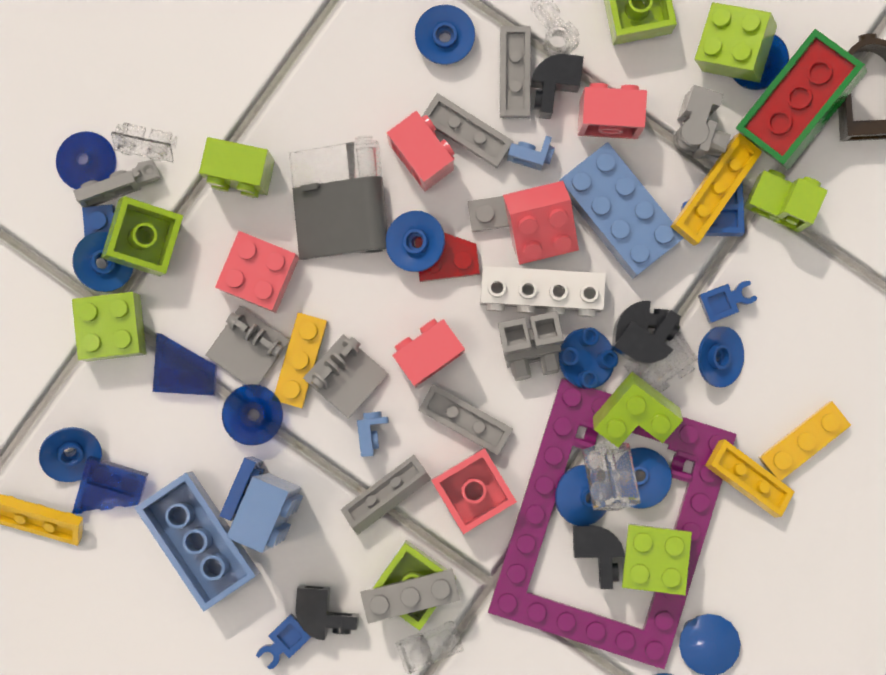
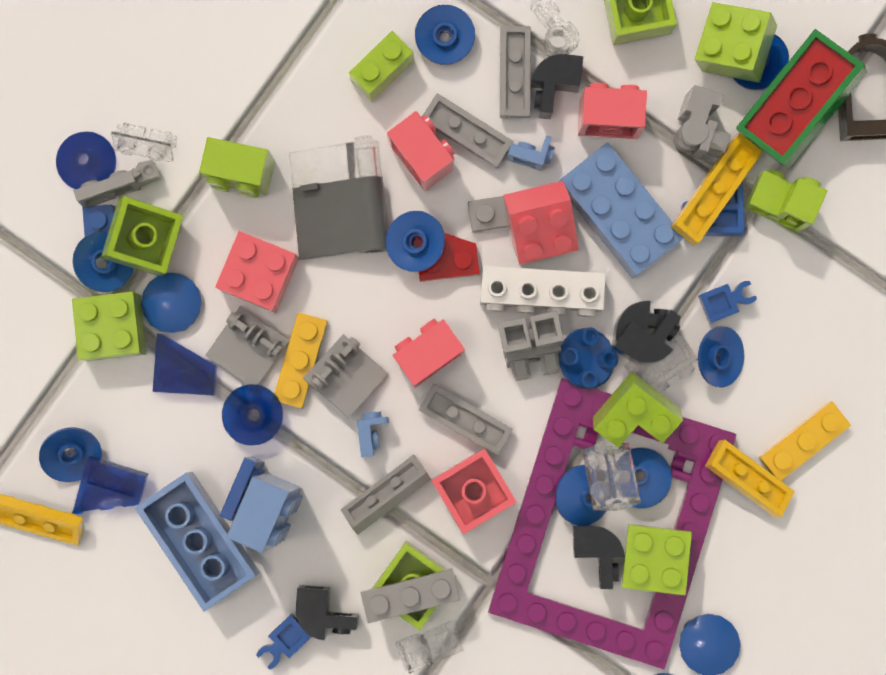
(171, 302): none -> blue dish
(381, 66): none -> lime brick

